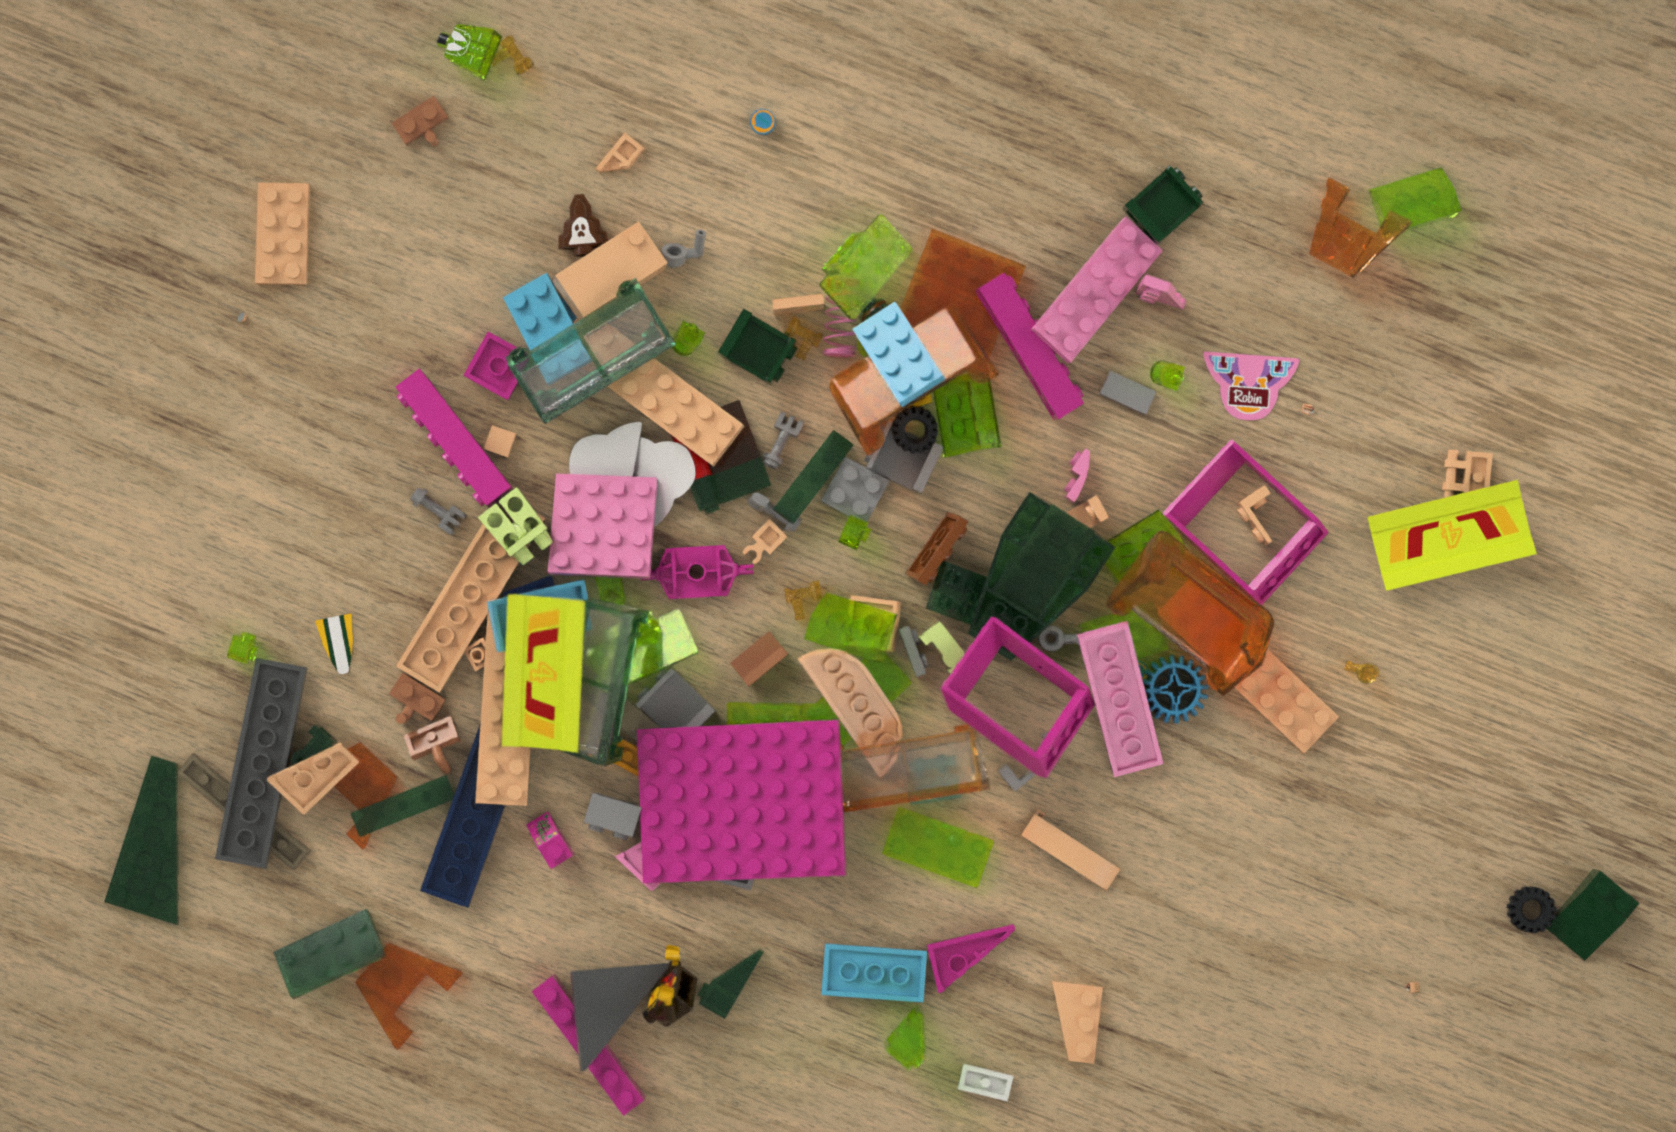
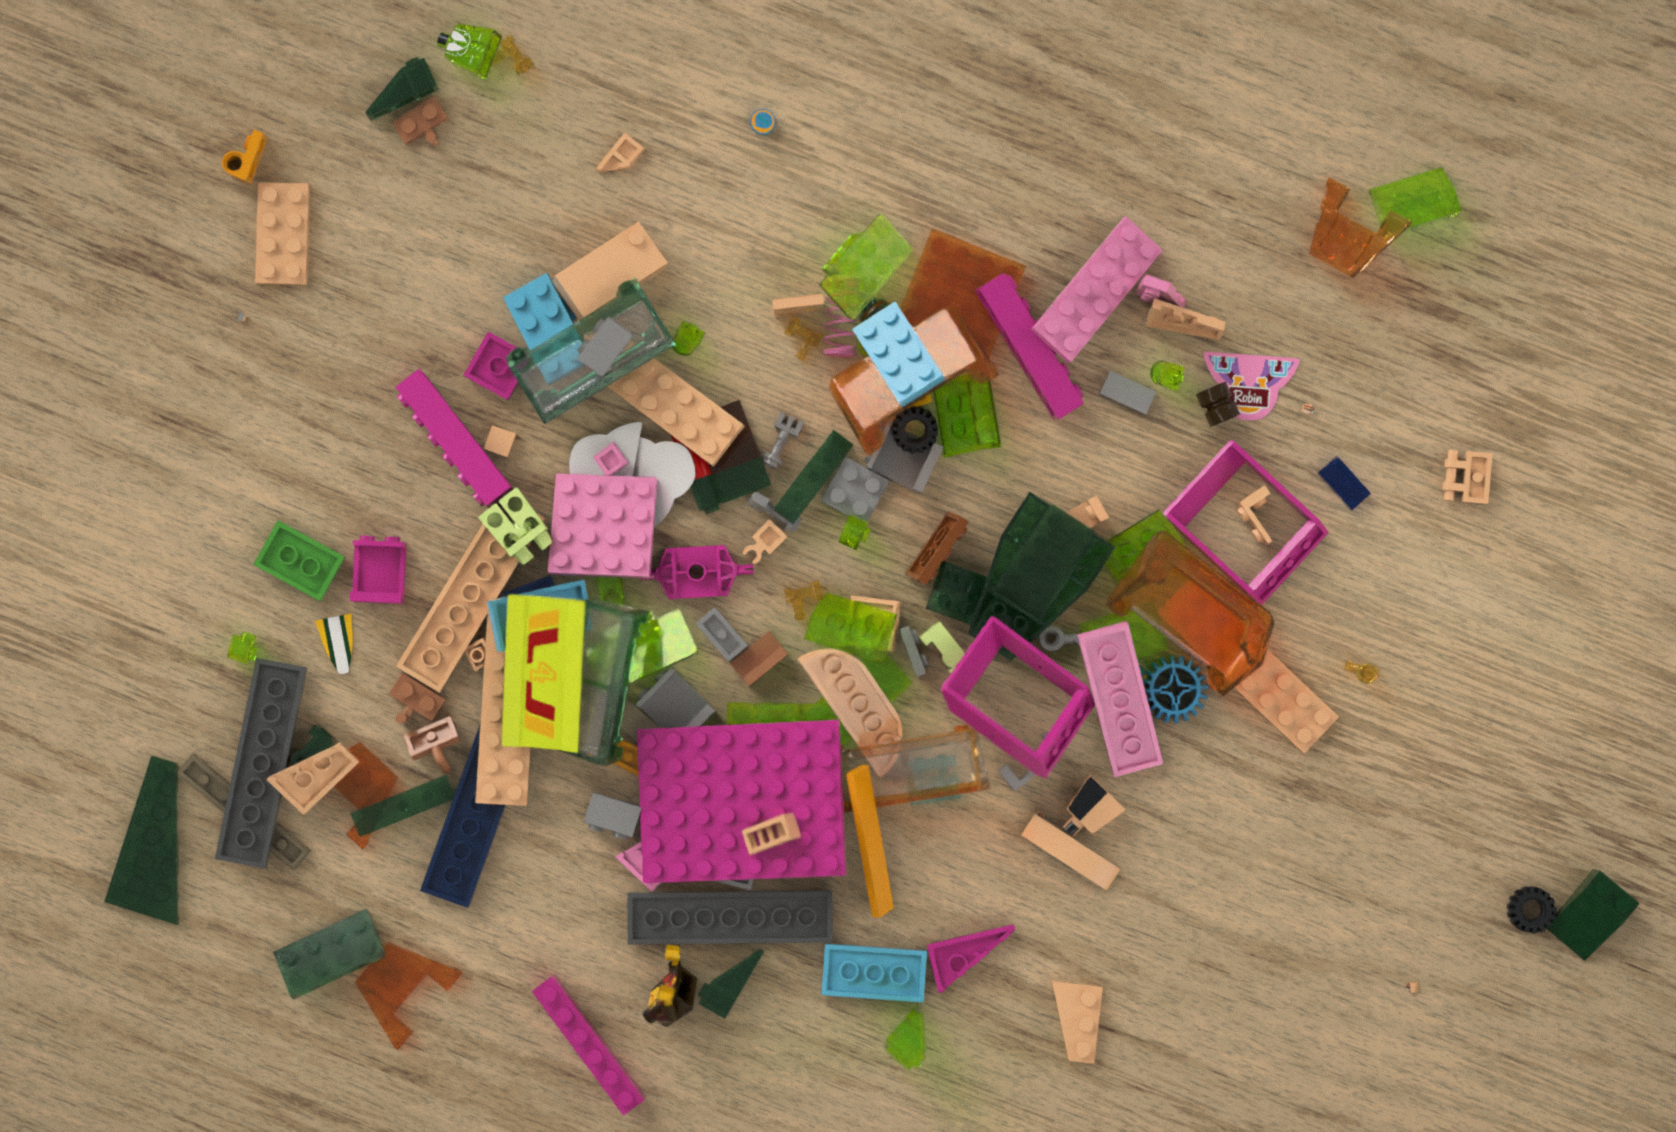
(254, 147): none -> light orange plate
(299, 560): none -> bright green plate
(379, 570): none -> dark pink panel
(407, 86): none -> clear green slope
(447, 516): light grey hinge -> none
(550, 840): dark pink slope -> none
(581, 230): reddish brown rock -> none
(604, 346): none -> light grey brick
(605, 1001): dark grey tile -> none
(611, 459): none -> bright pink tile
(677, 254): light grey plate -> none
(721, 634): none -> light grey plate
(729, 917): none -> dark grey plate
(758, 348): dark green panel -> none
(786, 828): none -> light nougat slope
(870, 841): none -> light orange tile
(938, 847): clear neon green bracket -> none
(985, 1082): white plate -> none
(1080, 468): bright pink slope -> none
(1091, 808): none -> torso
(1163, 204): dark green panel -> none
(1181, 320): none -> light nougat wing
(1218, 404): none -> dark brown wheel
(1344, 483): none -> clear blue tile
(1451, 535): neon yellow hinge -> none

